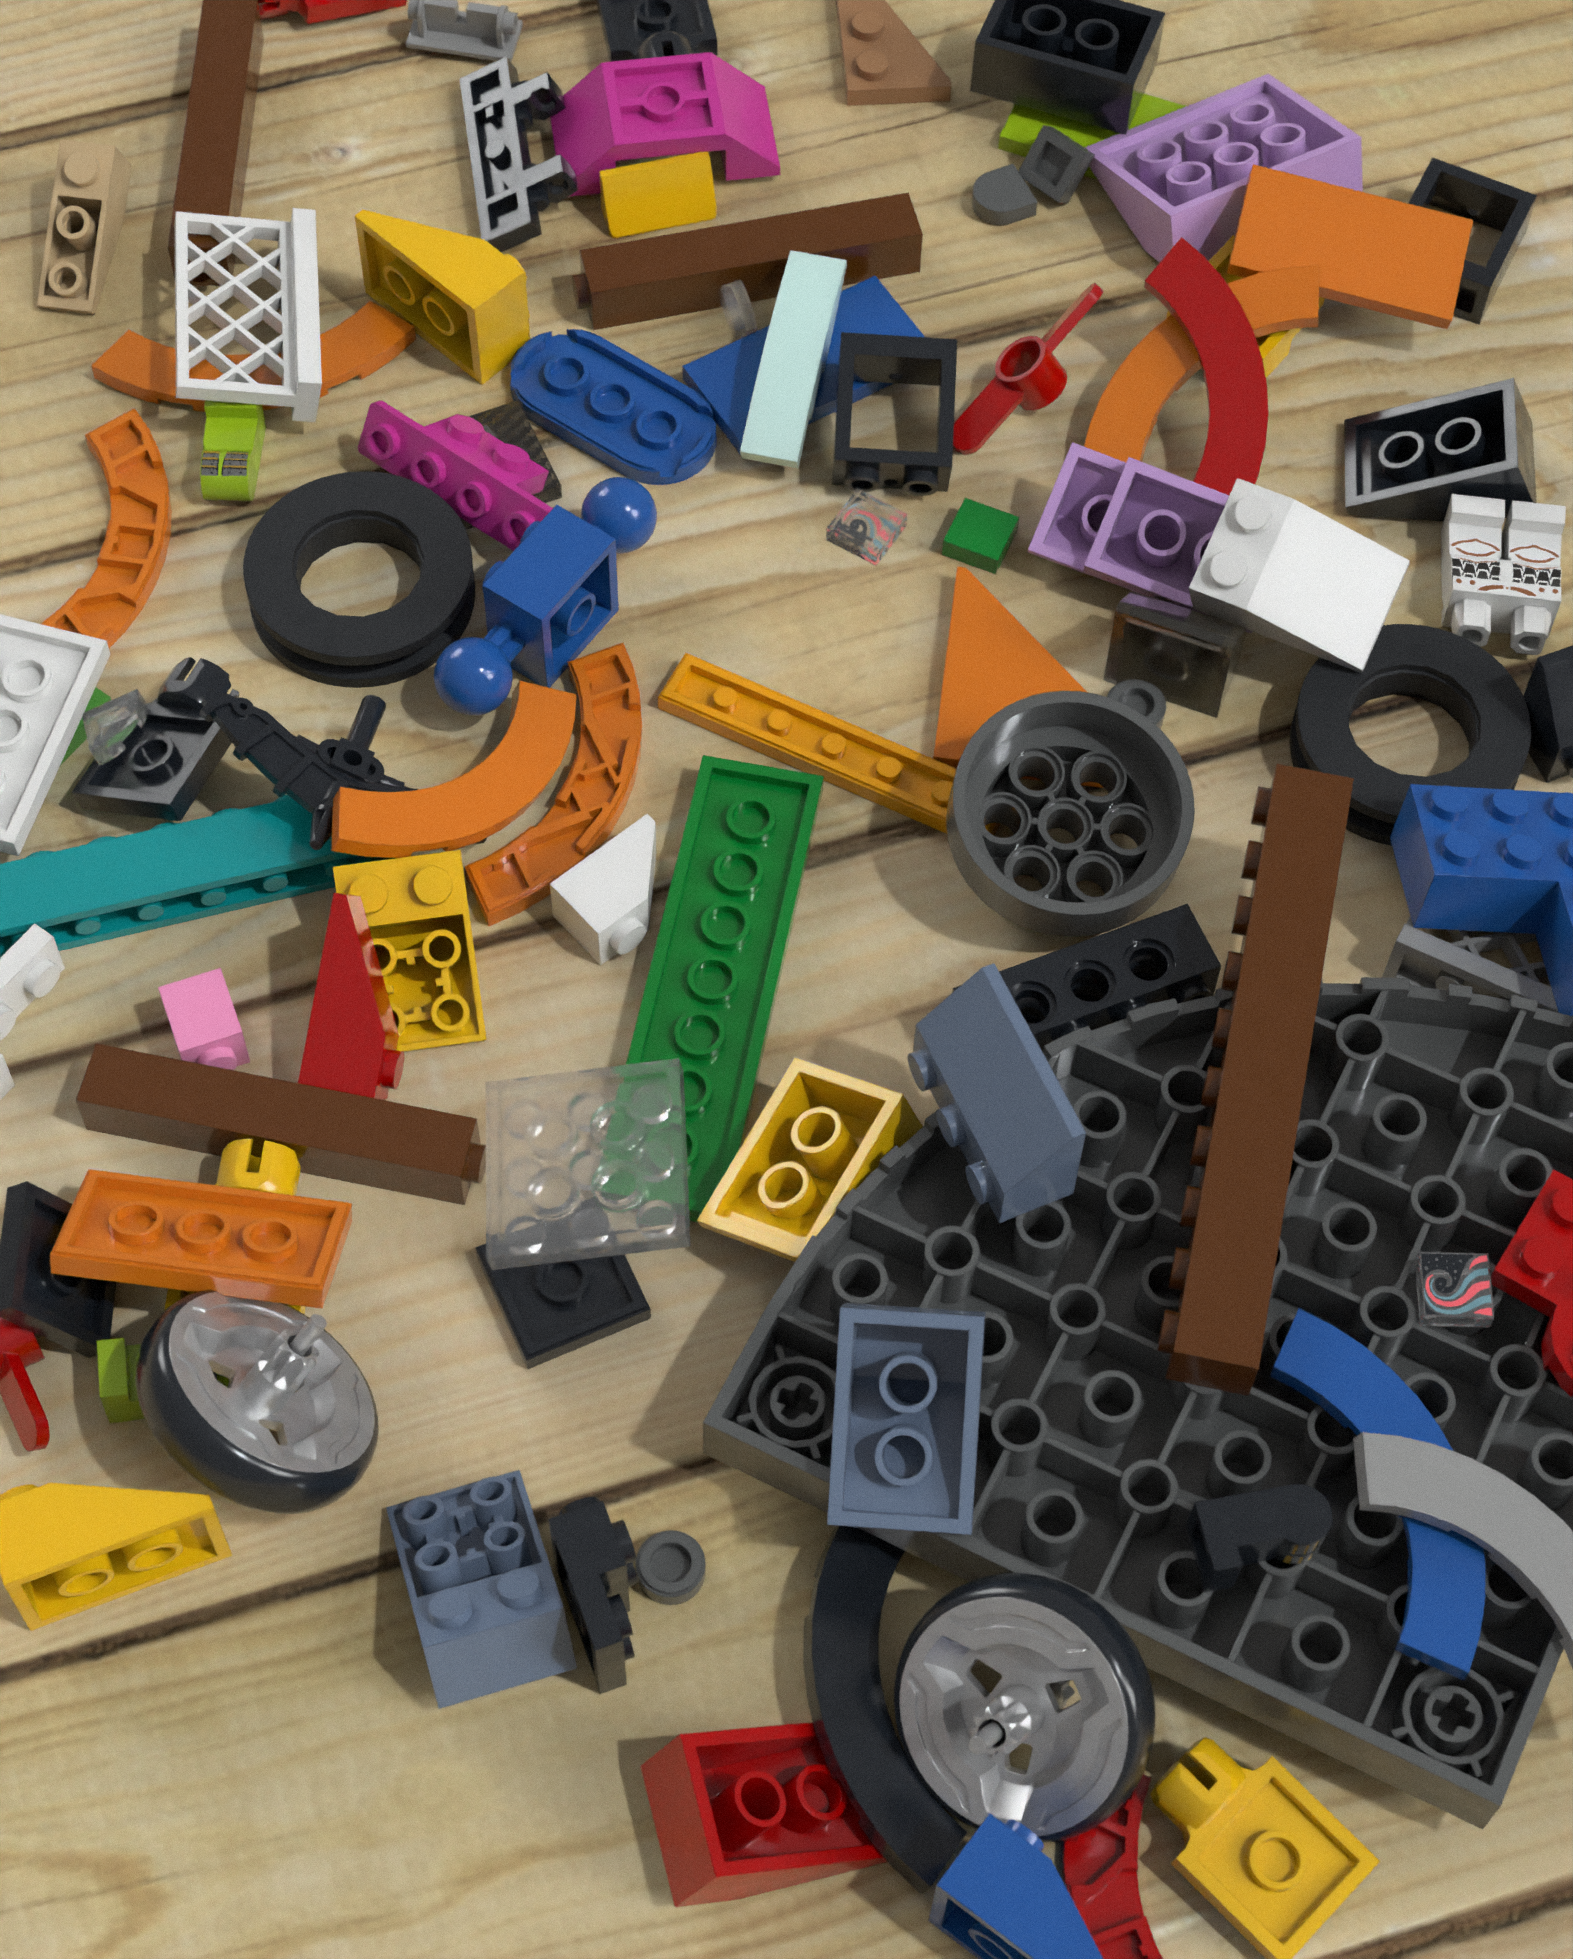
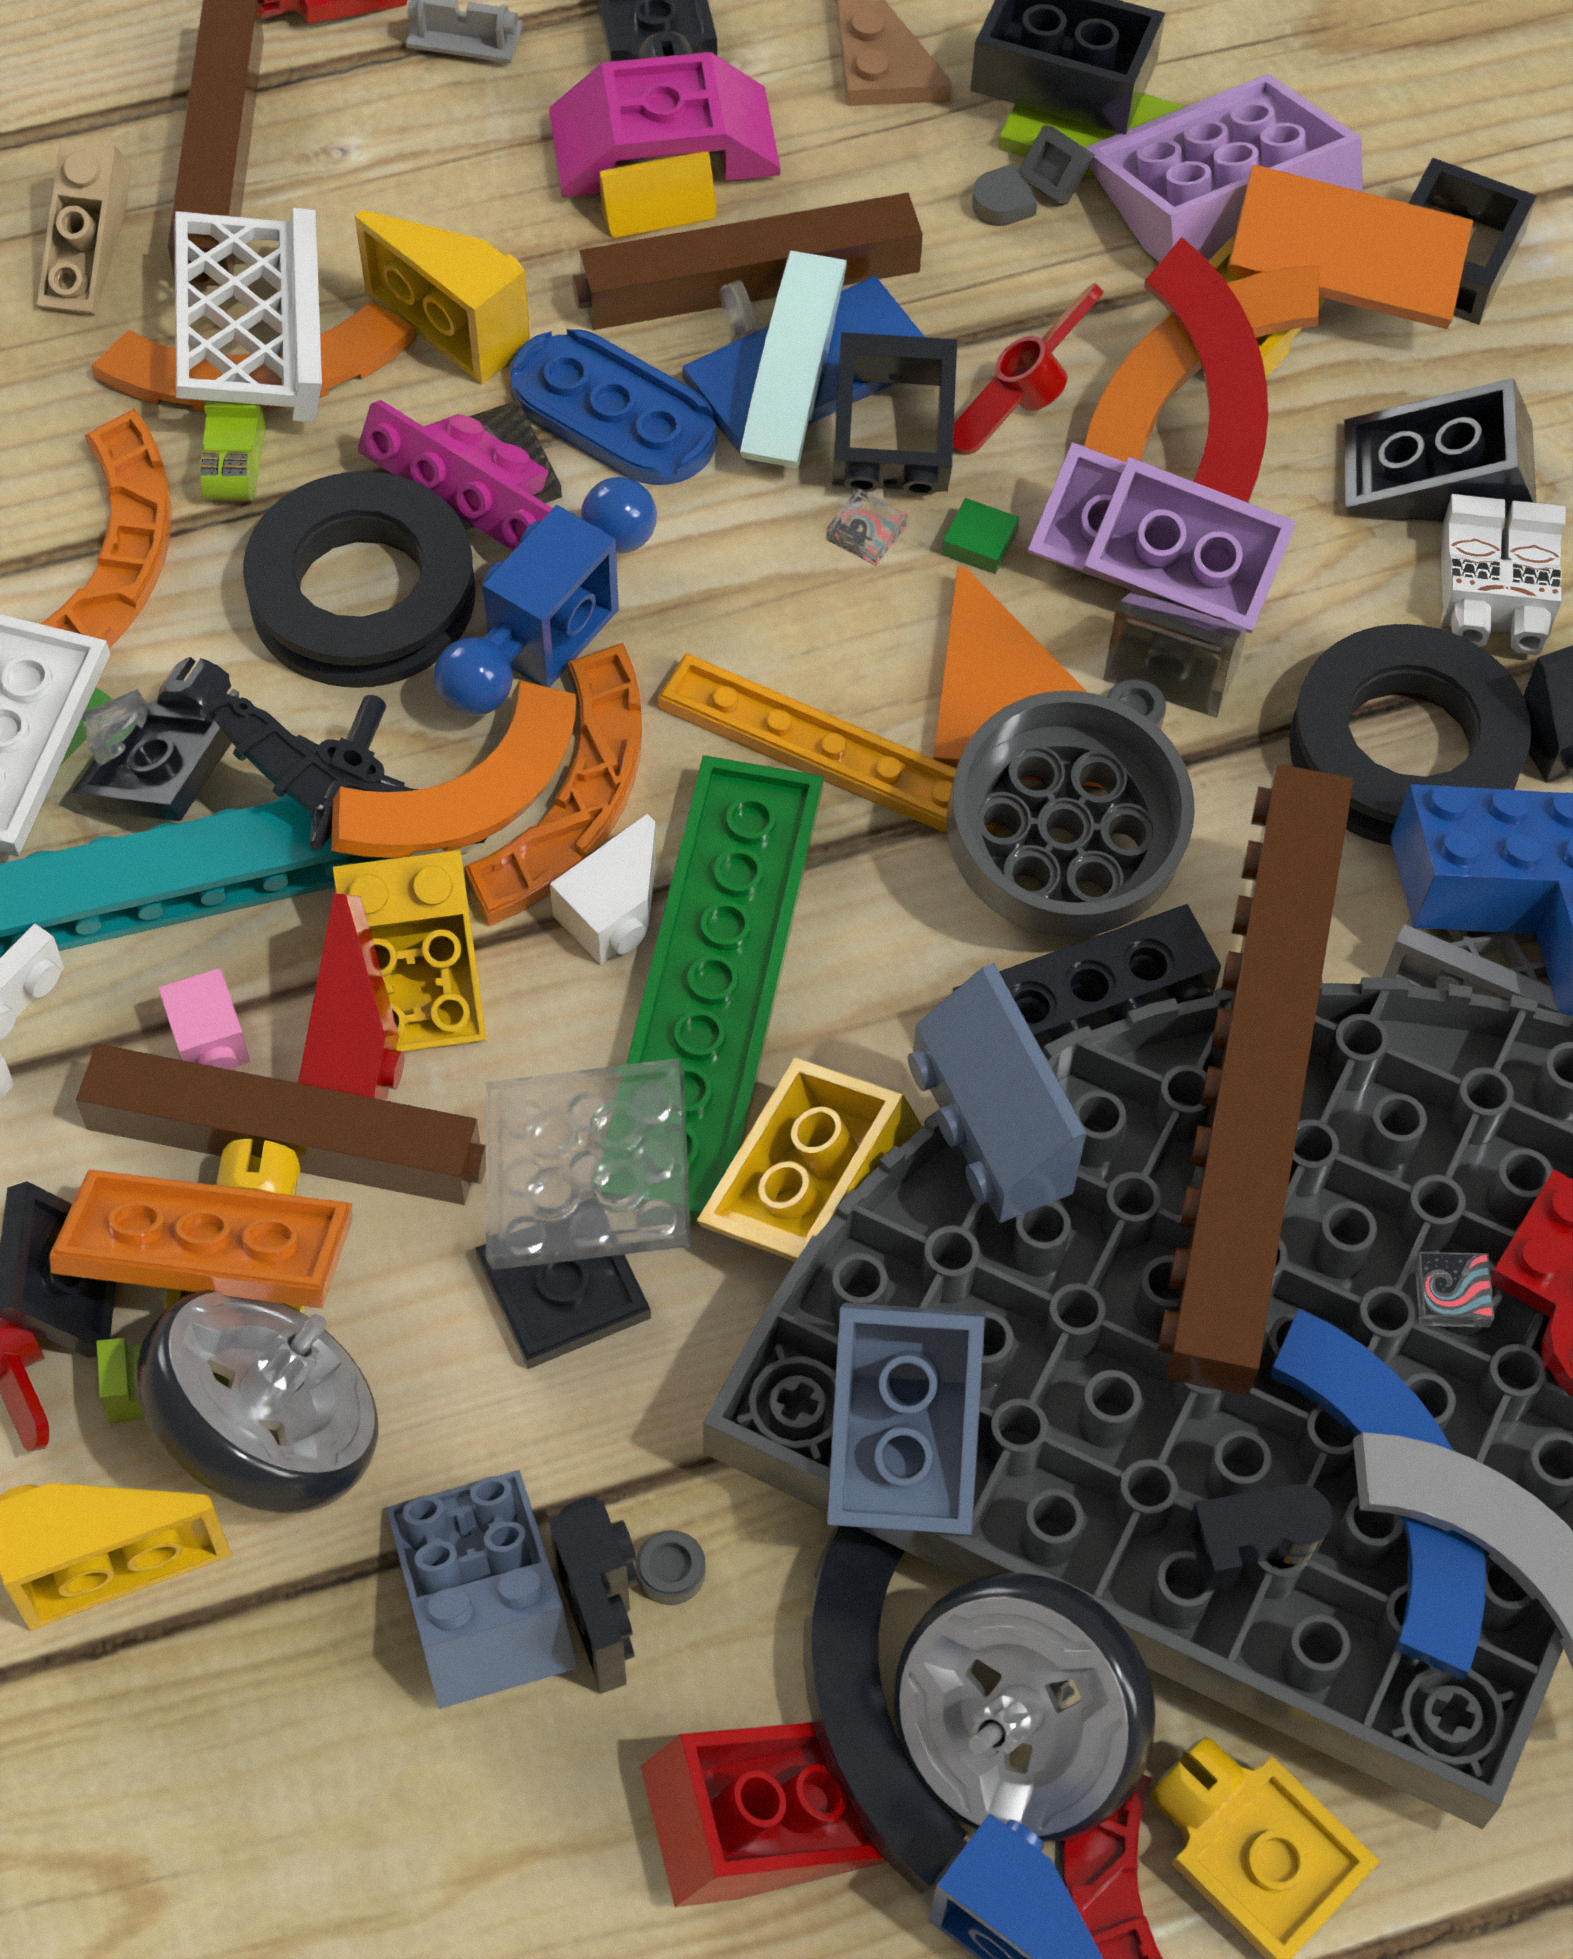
(505, 180): hinge -> none
(1296, 576): white slope -> none

